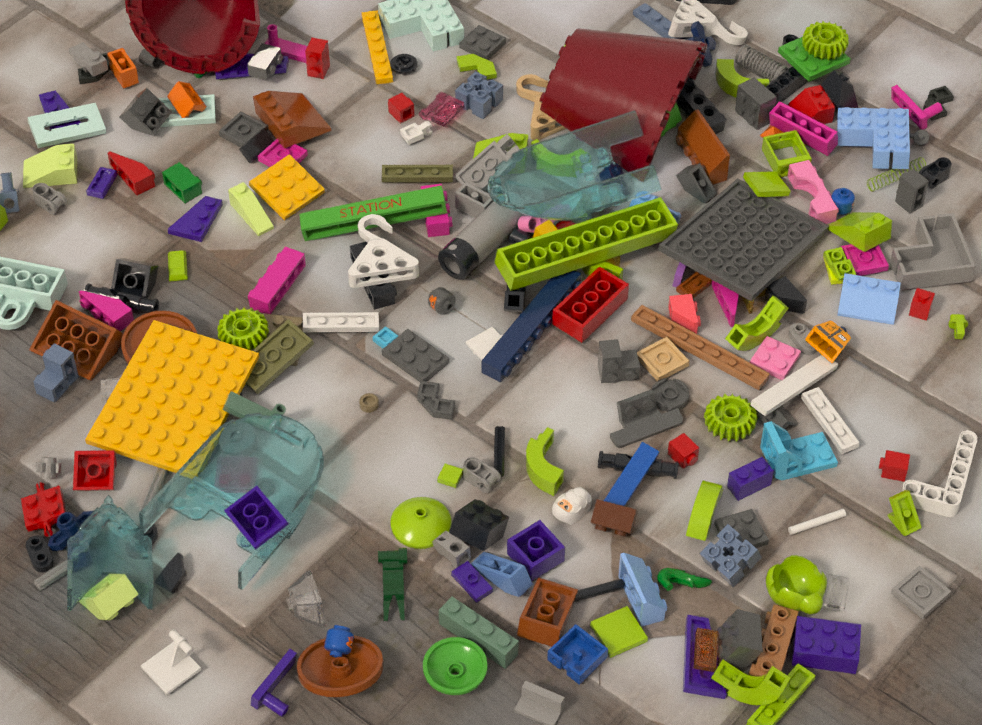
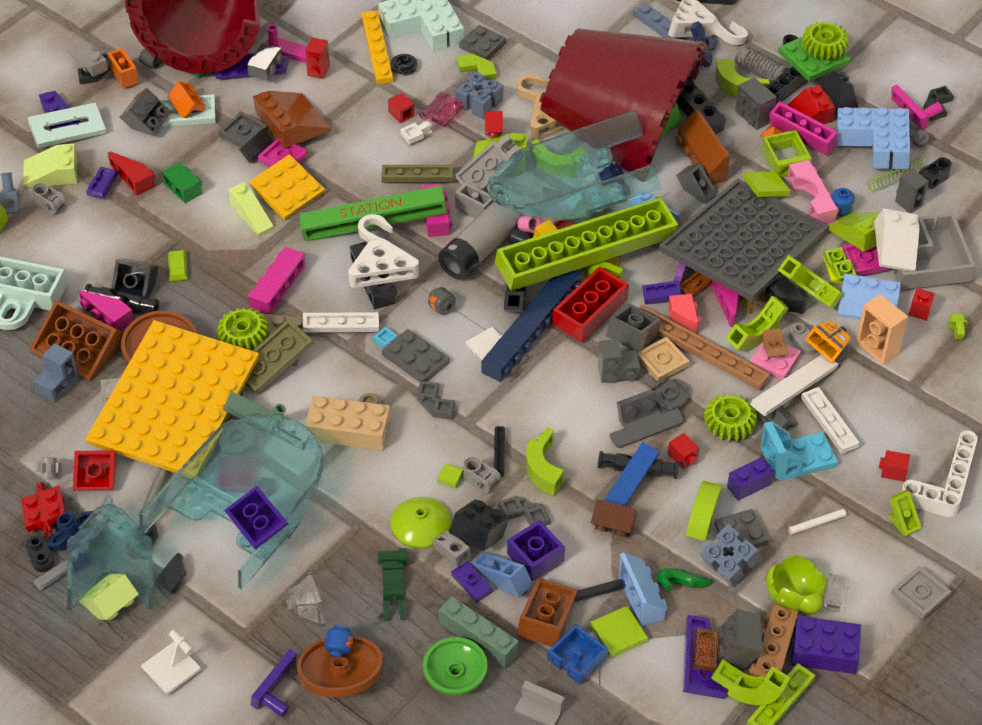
(197, 220): dark purple wing -> none
(348, 422): none -> tan brick
(493, 123): none -> red brick
(517, 507): none -> dark grey tile
(572, 505): white piece -> none
(633, 327): none -> dark grey brick
(660, 291): none -> dark purple plate
(774, 343): none -> medium nougat bracket
(810, 282): none -> lime arch
(881, 329): none -> light nougat brick
(897, 239): none -> white slope

